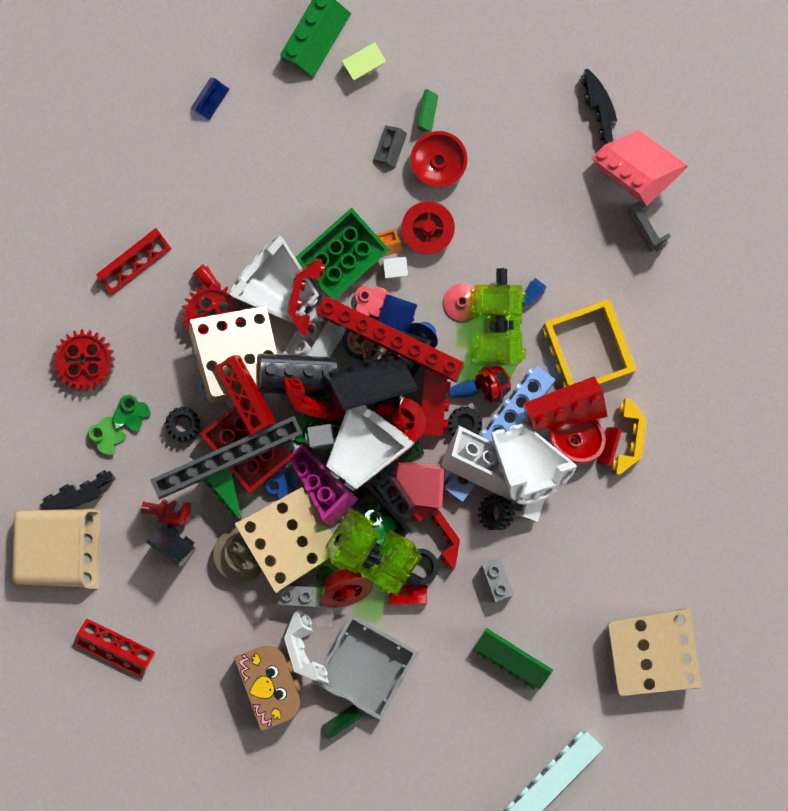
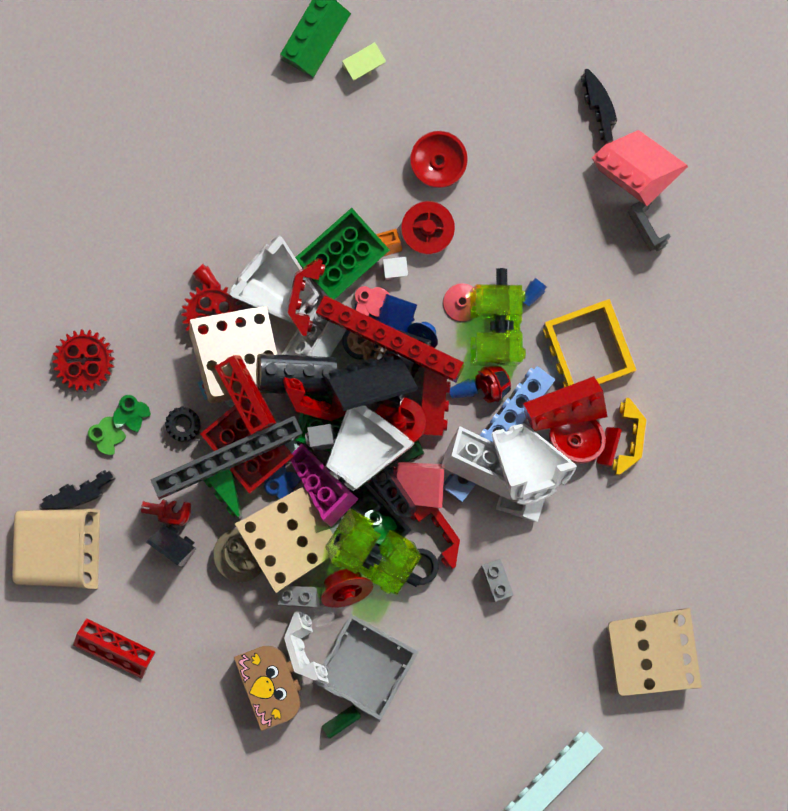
(126, 258): red fence -> none
(210, 98): clear blue slope -> none
(323, 574): clear green tile -> none
(390, 146): dark grey slope -> none
(409, 595): red slope -> none
(427, 111): green slope -> none
(465, 412): black tyre -> none
(504, 512): black tyre -> none
(512, 658): green slope -> none

